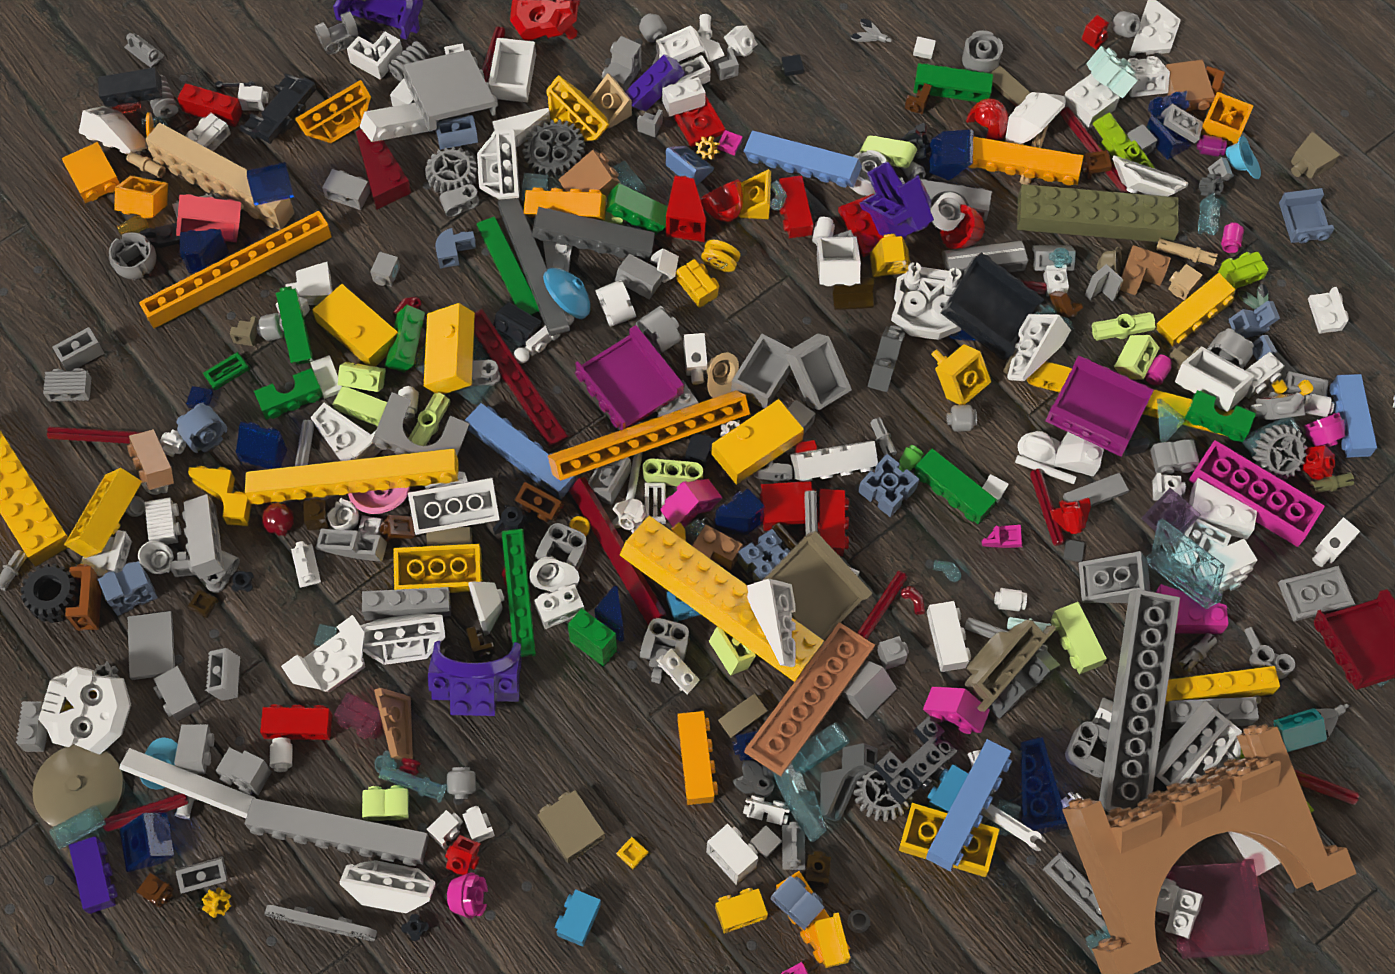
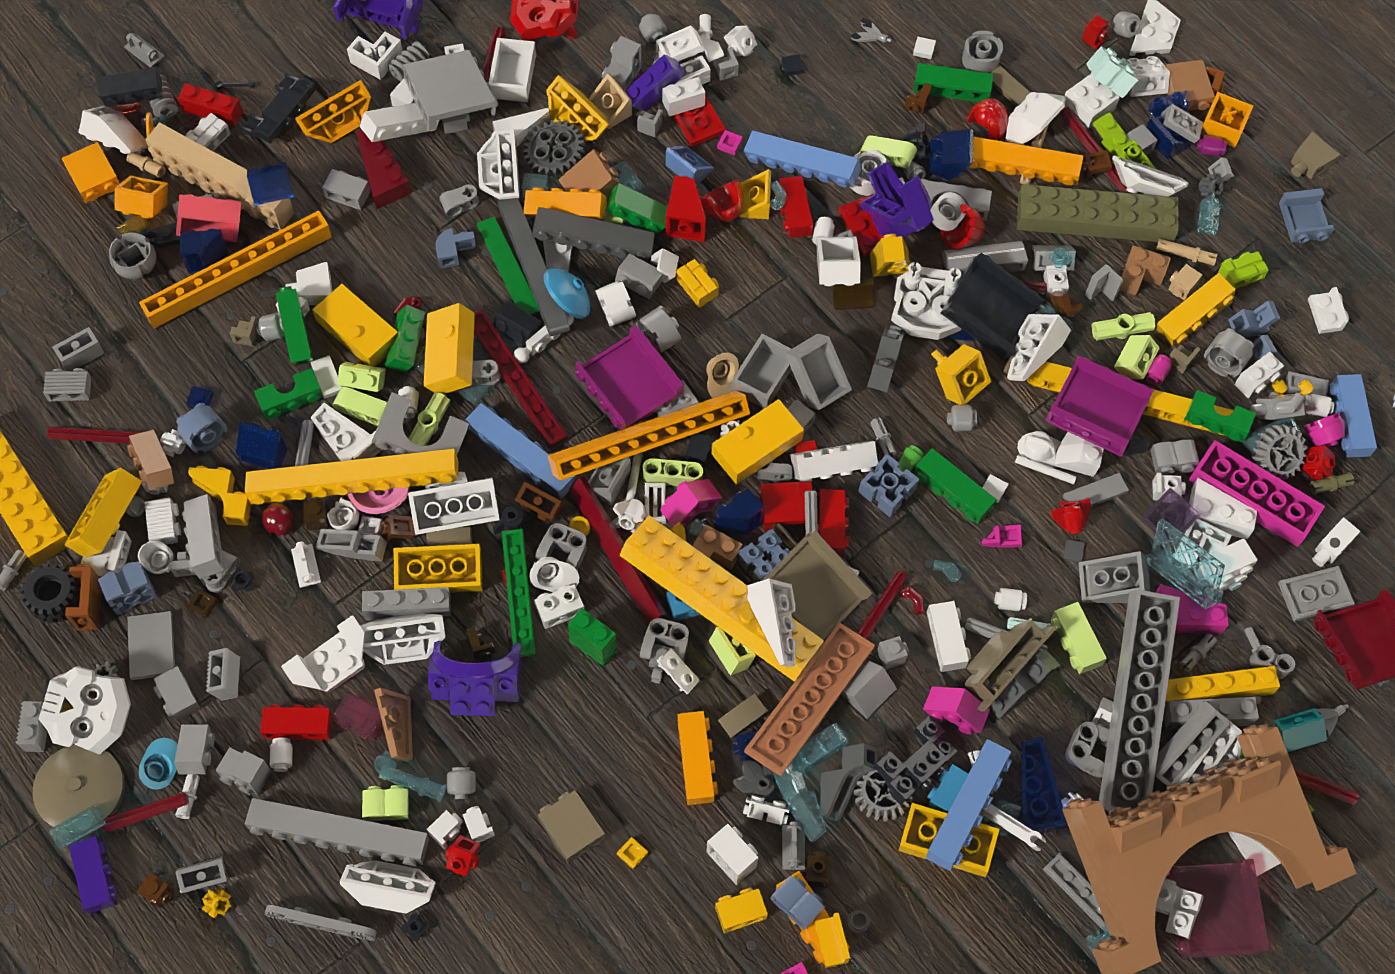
(146, 841): clear blue slope -> none
(186, 782): white tile -> none
(228, 373): green tile -> none
(252, 97): white brick -> none
(324, 634): clear light blue piece -> none
(338, 36): light grey piece -> none
(385, 269): light grey brick -> none
(409, 766): dark red bush -> none
(455, 161): light grey gear -> none
(456, 132): sand blue brick -> none
(466, 895): dark pink cone -> none
(487, 603): white slope -> none
(578, 917): dark azure brick -> none
(610, 614): clear blue slope -> none
(695, 357): white torso -> none
(711, 151): yellow gear -> none
(720, 255): yellow head -> none
(766, 841): white tile -> none
(1046, 506): dark red axle -> none
(1112, 259): dark tan piece -> none
(1168, 420): clear light blue slope -> none
(1215, 377): white piece -> none
(1232, 237): dark pink brick -> none
(1242, 158): medium azure piece -> none
(1262, 297): sand green piece -> none

